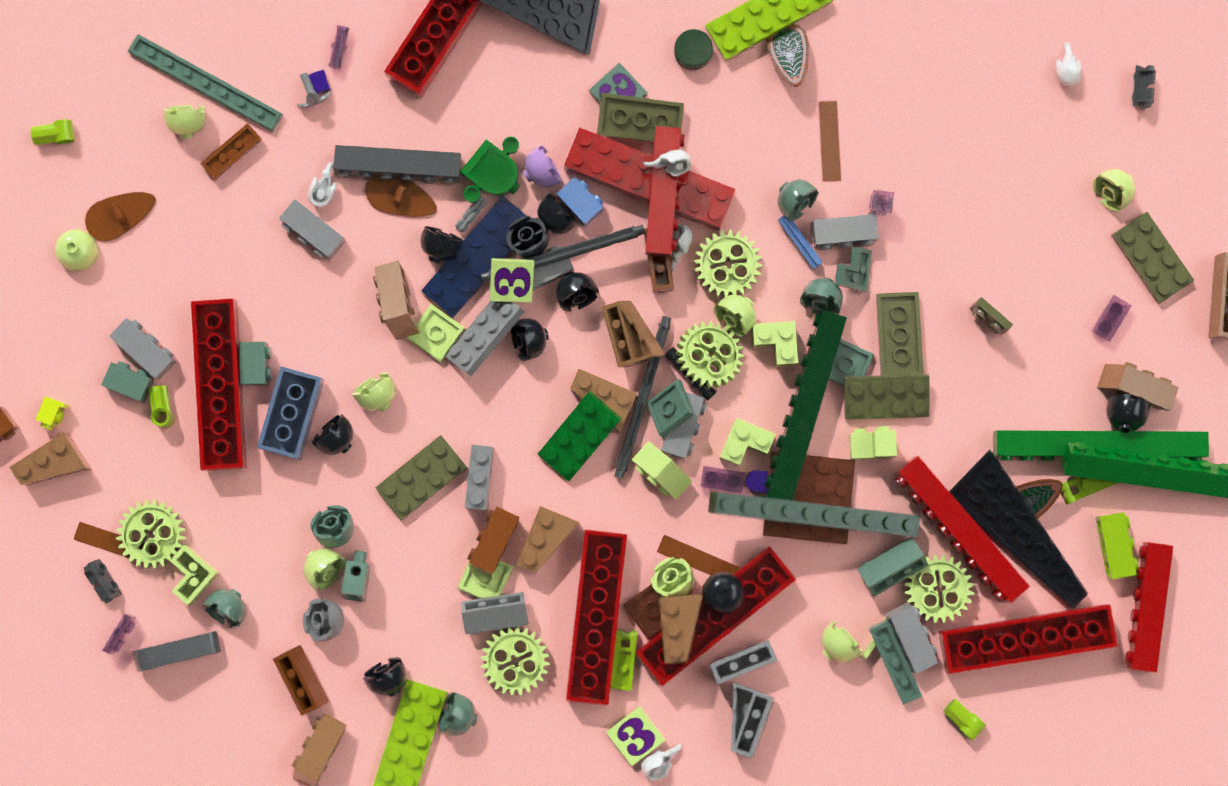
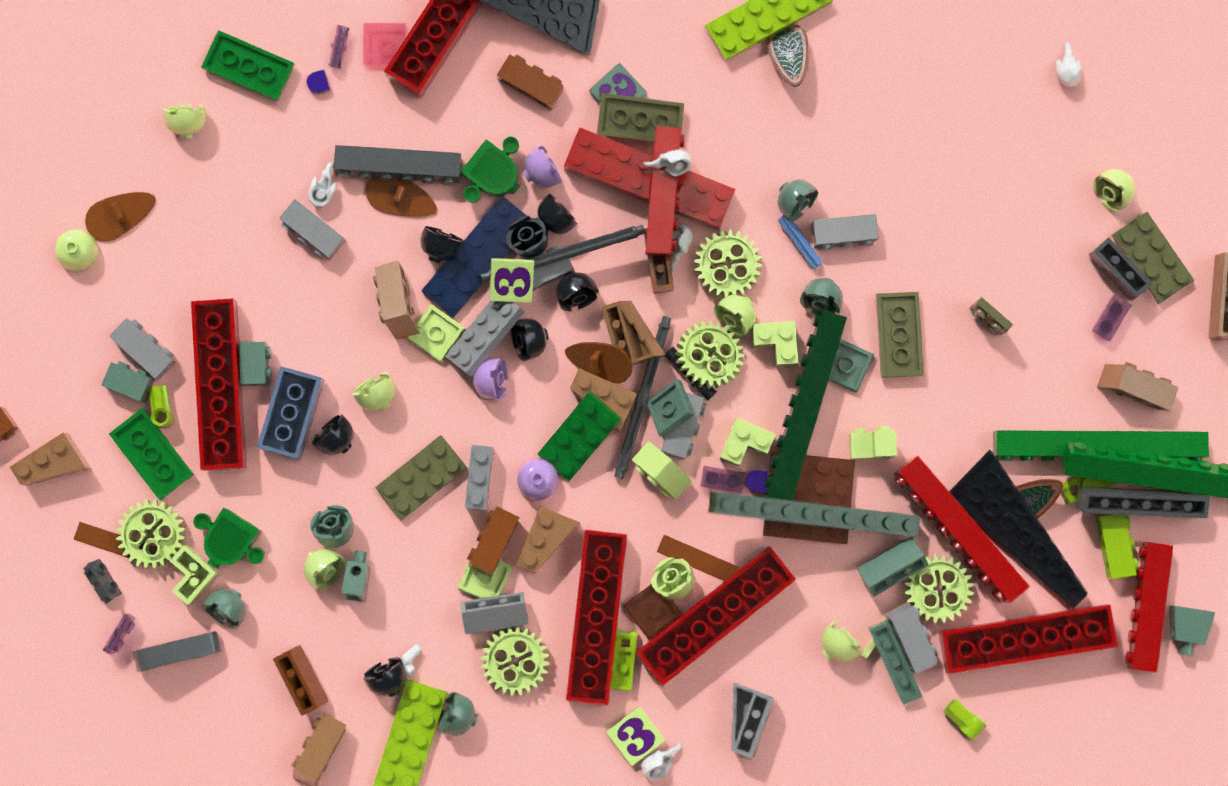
(51, 413): neon yellow brick -> none
(59, 132): lime piece -> none
(151, 454): none -> green plate
(205, 82): sand green tile -> none
(229, 538): none -> green piece
(231, 151): dark orange plate -> none
(248, 65): none -> green plate
(311, 98): light grey plant -> none
(323, 620): light grey cylinder -> none
(381, 42): none -> clear pink tile
(408, 658): none -> white arm
(471, 214): light grey axle -> none
(490, 377): none -> lavender cylinder
(530, 81): none -> dark orange brick
(537, 479): none -> lavender cylinder
(580, 201): medium blue brick -> none
(601, 360): none -> dark orange shield
(678, 625): medium nougat wedge -> none
(693, 49): dark green head -> none
(723, 593): black cylinder -> none
(743, 661): light grey brick -> none
(829, 141): dark orange sticker -> none
(857, 274): sand green plate -> none
(881, 202): clear purple brick -> none
(886, 396): olive plate -> none
(1120, 269): none -> dark grey brick
(1127, 413): black cylinder -> none
(1142, 95): dark grey hinge -> none
(1142, 502): none -> dark grey brick
(1190, 627): none -> sand green torso

